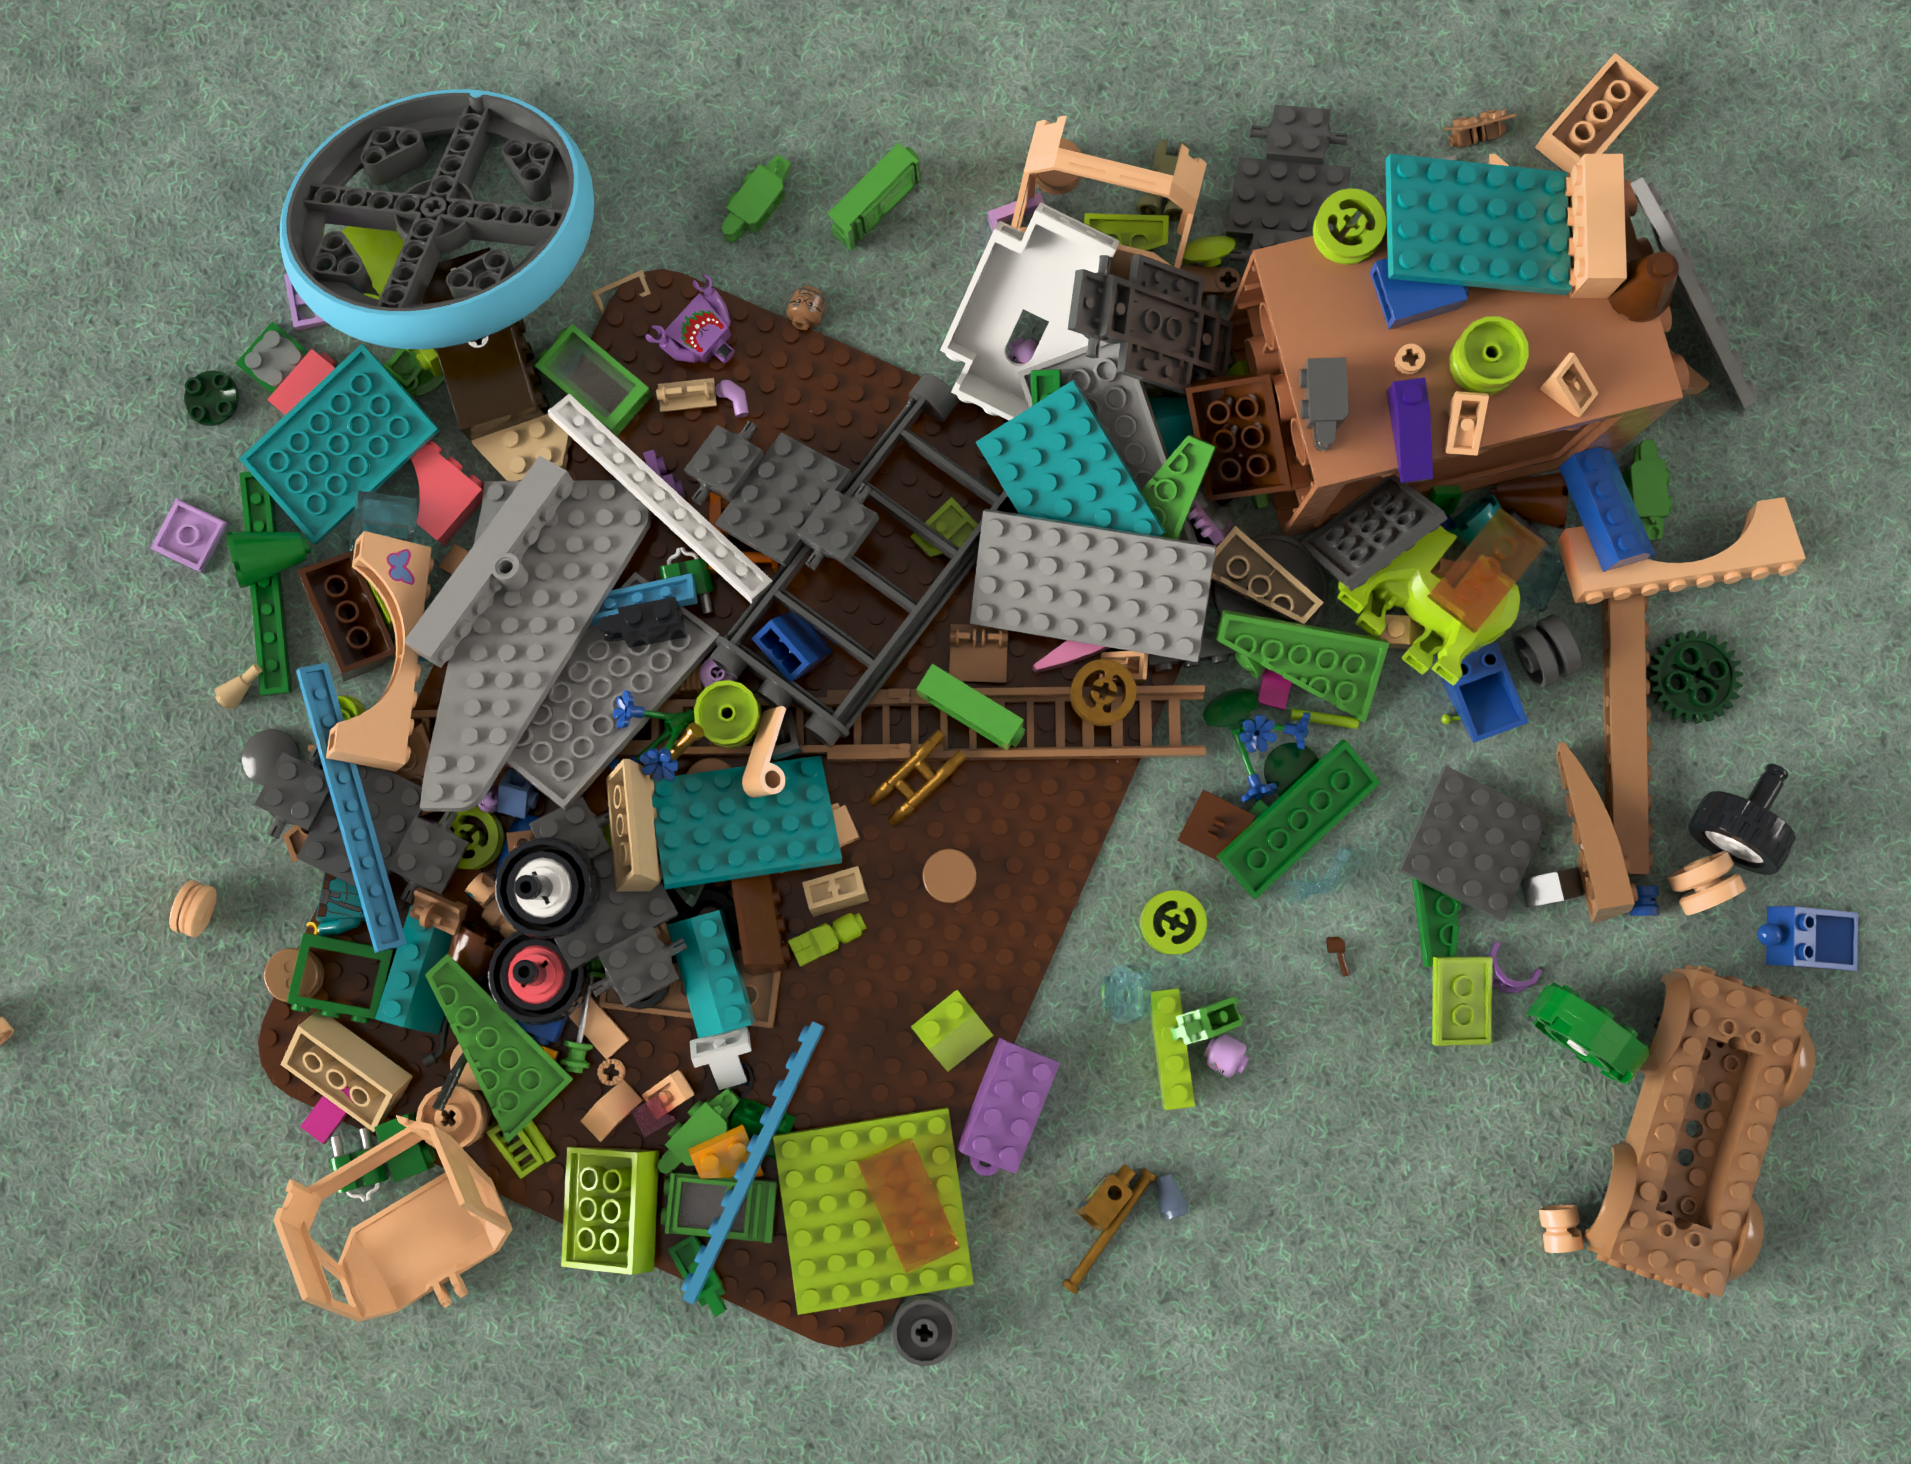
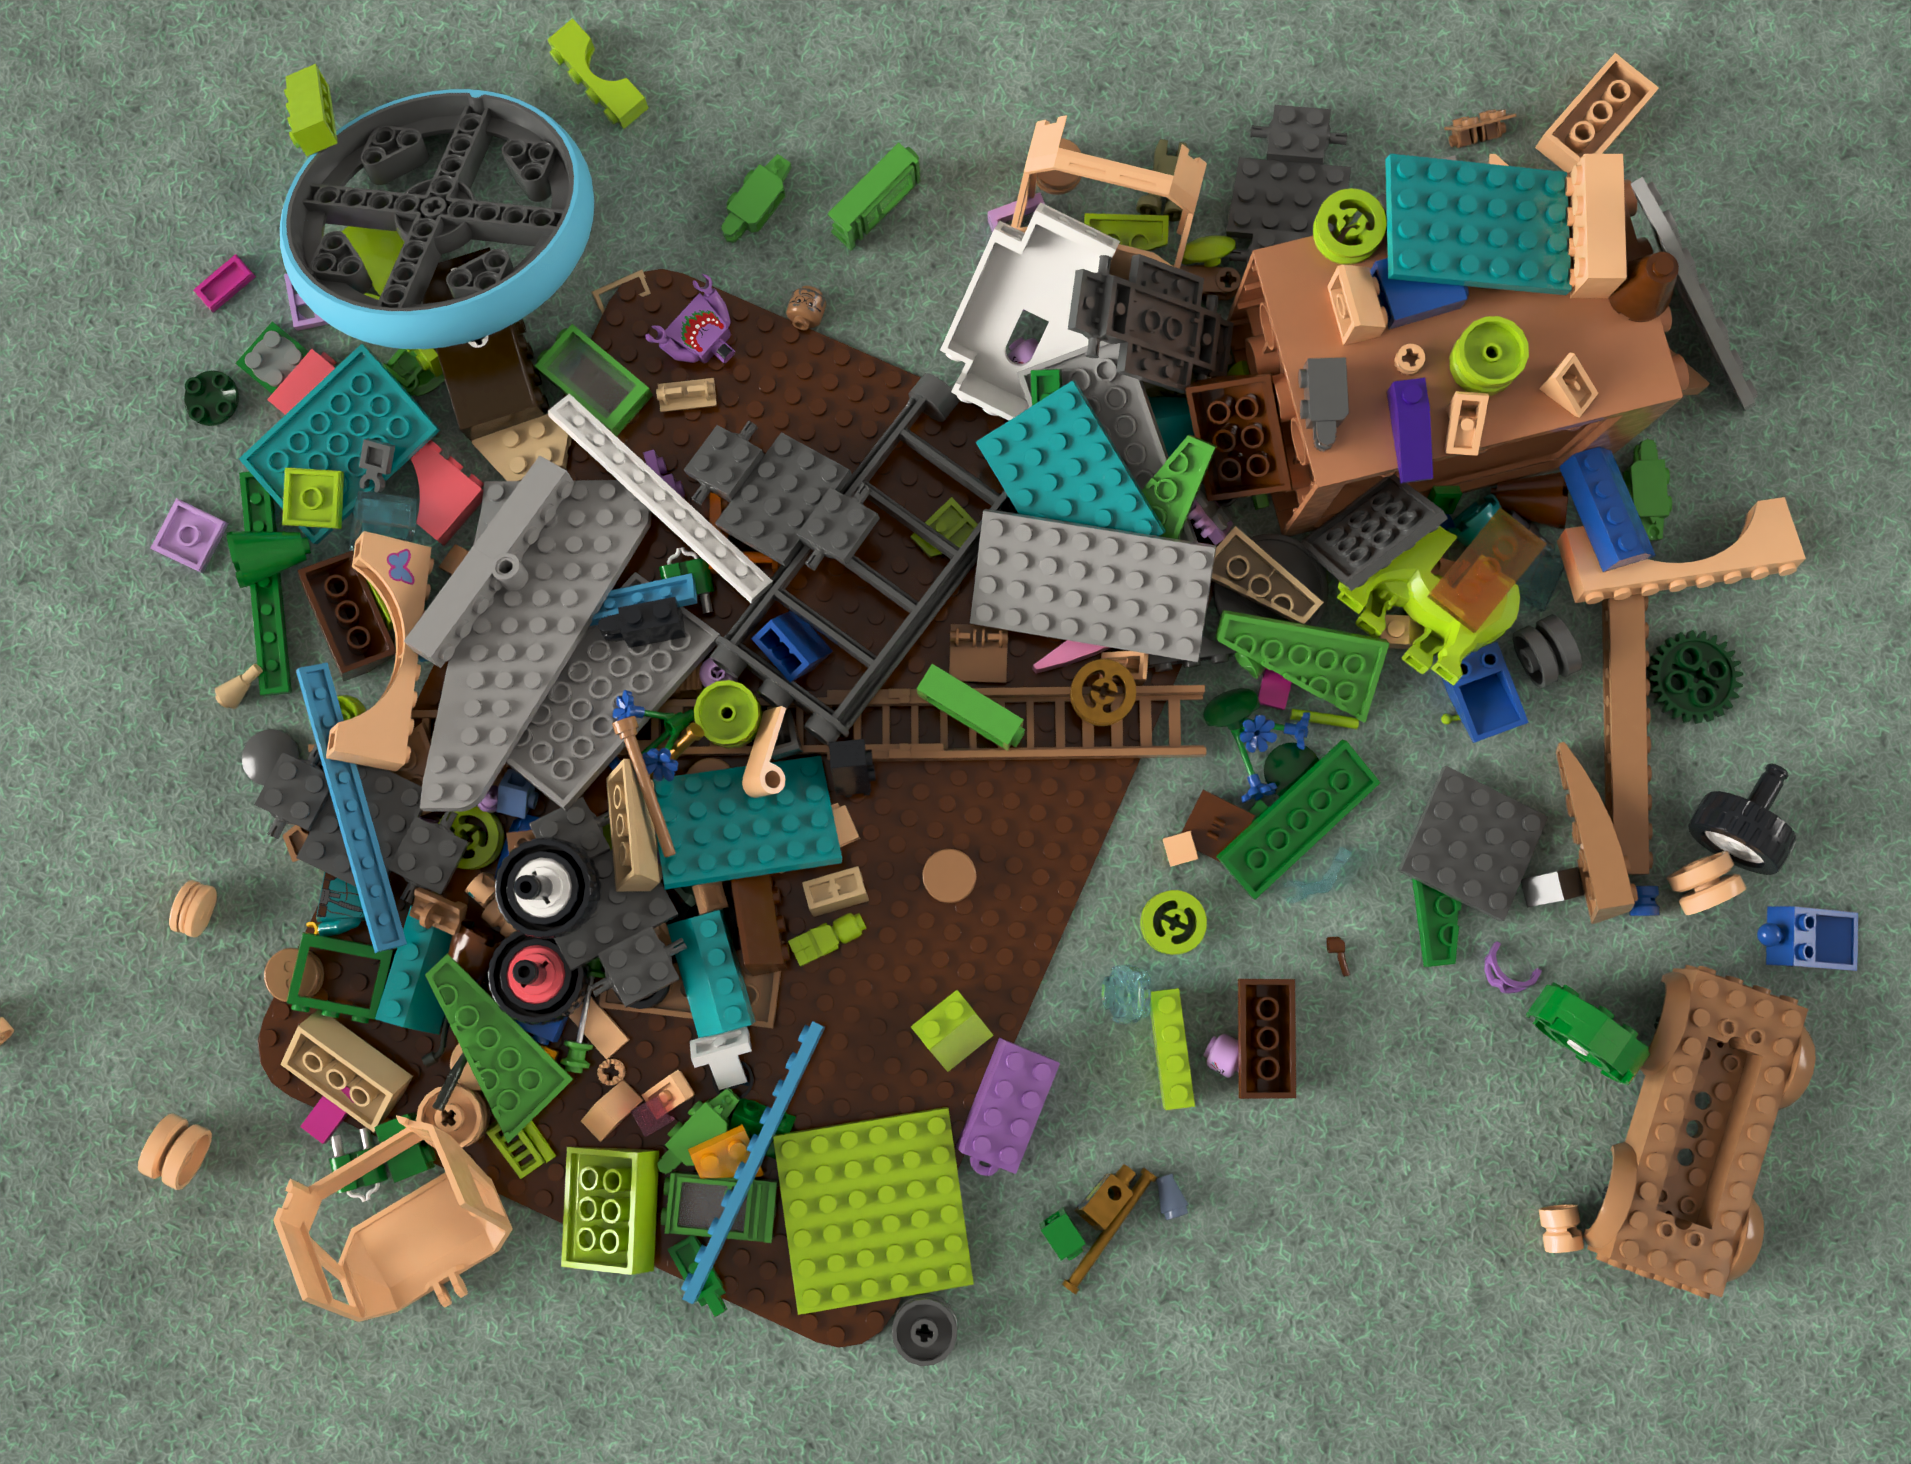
(174, 1151): none -> light nougat wheel
(224, 283): none -> dark pink tile
(310, 110): none -> lime brick
(313, 498): none -> lime tile
(378, 460): none -> dark grey plate
(619, 98): none -> lime arch
(627, 730): none -> medium nougat piece
(709, 897): none -> light nougat tile
(728, 389): lavender arm -> none
(851, 767): none -> black hinge
(908, 1205): clear orange tile -> none
(933, 778): pearl gold piece -> none
(1063, 1235): none -> green brick
(1180, 848): none -> light nougat tile
(1208, 1021): bright green hinge -> none
(1266, 1038): none -> reddish brown slope
(1356, 304): none -> light nougat slope
(1462, 1000): lime tile -> none

